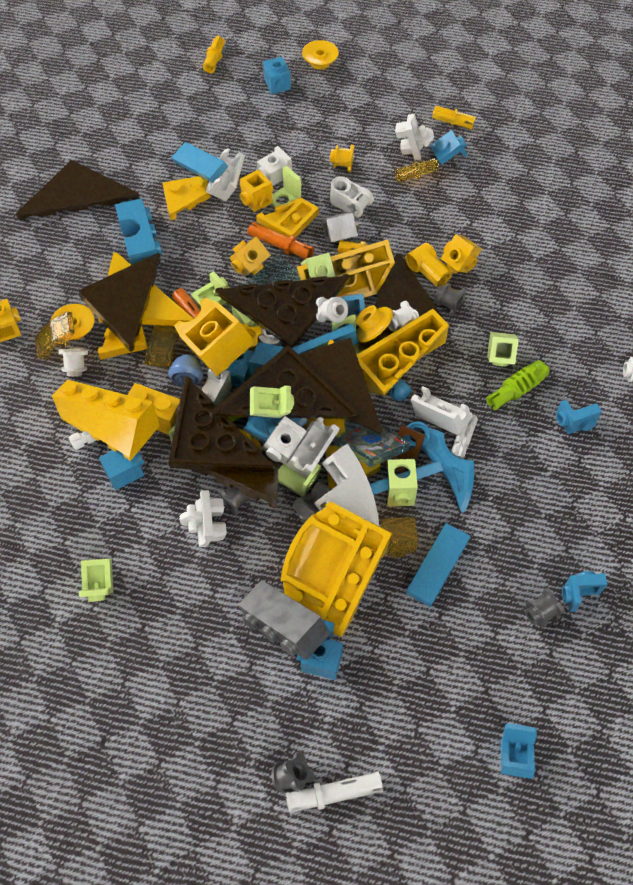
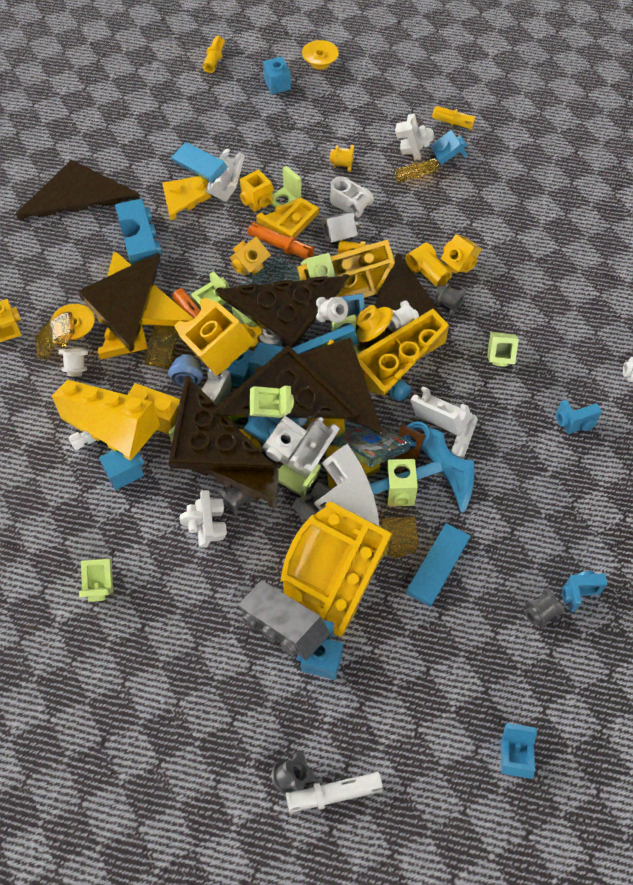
(273, 165): white brick -> none
(518, 384): lime hinge -> none

